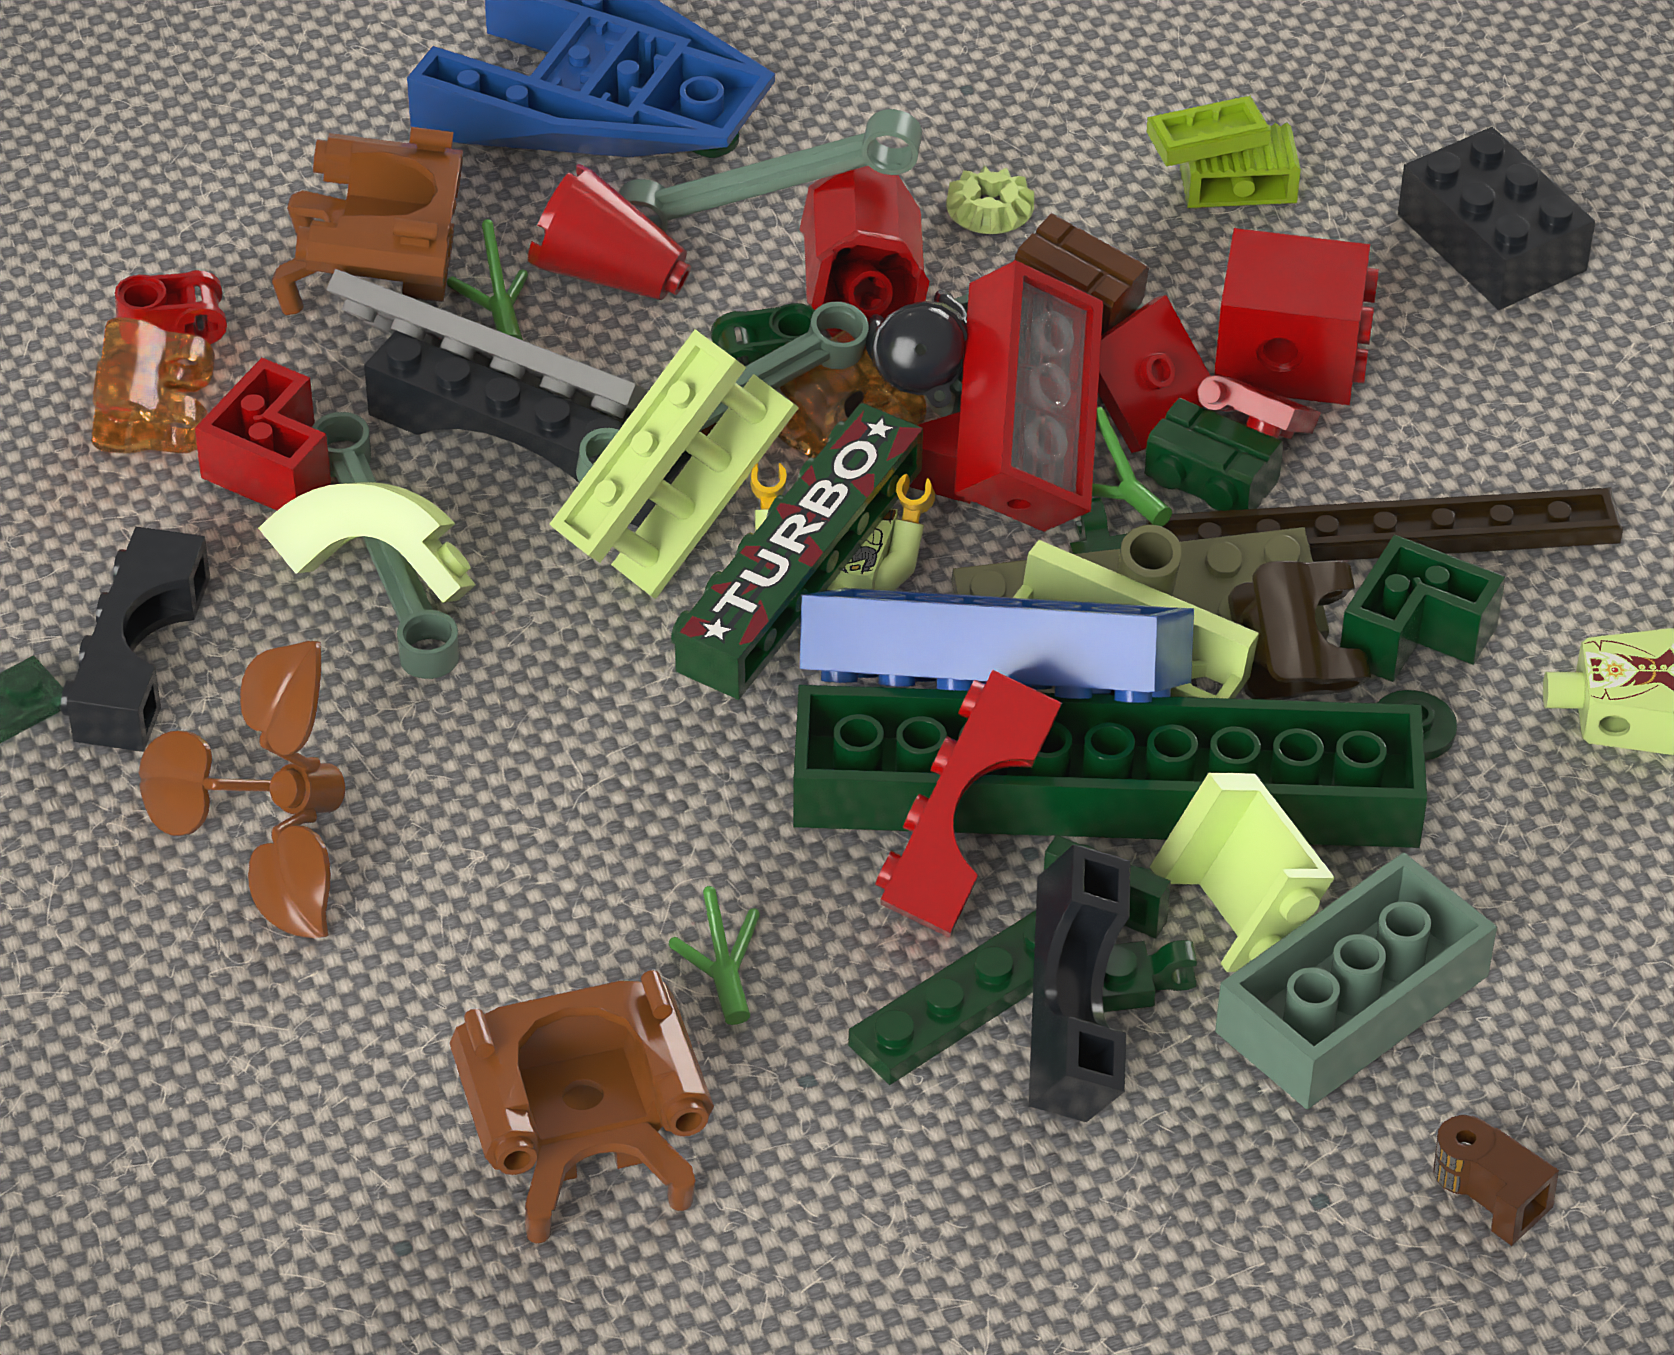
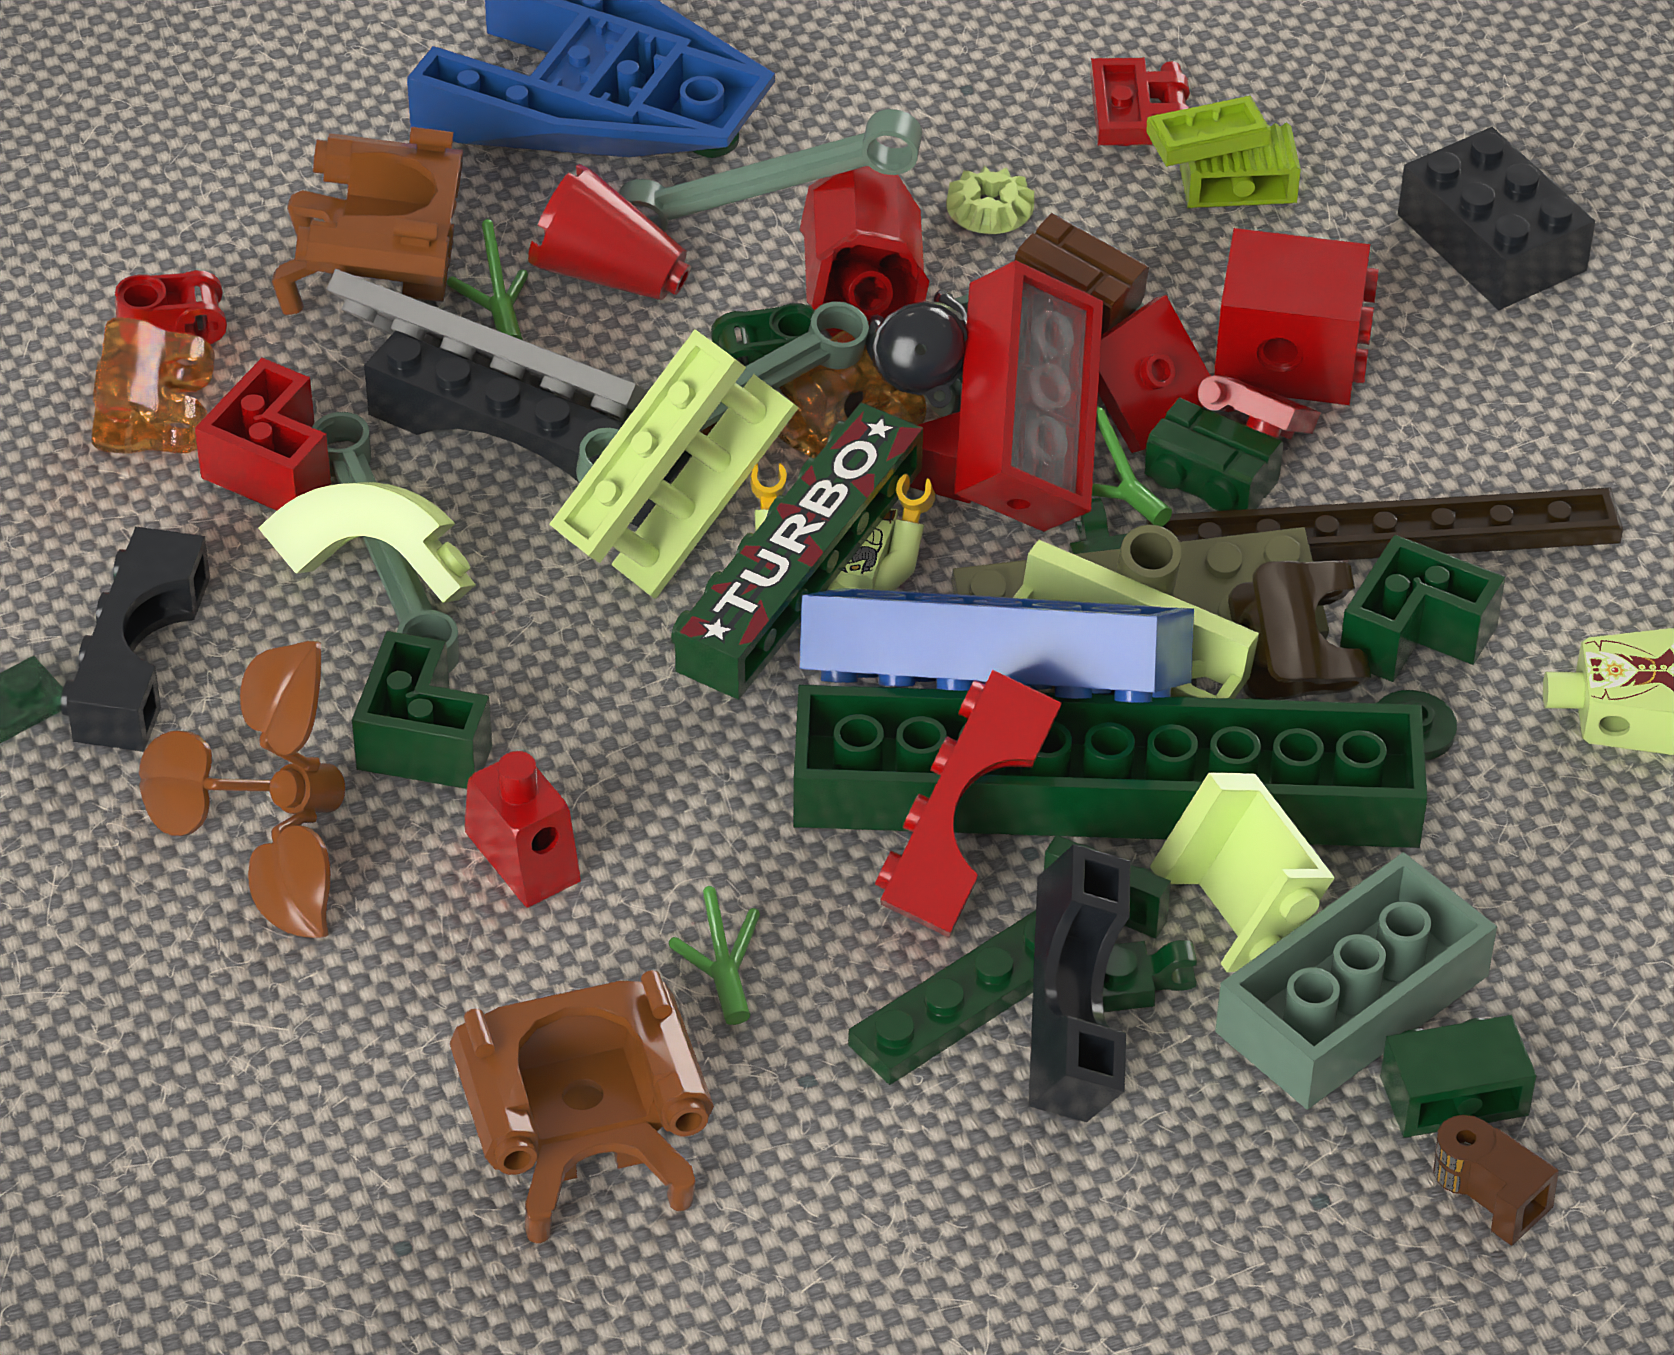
(414, 722): none -> dark green brick
(509, 810): none -> red torso
(1123, 97): none -> red plate
(1457, 1071): none -> dark green brick

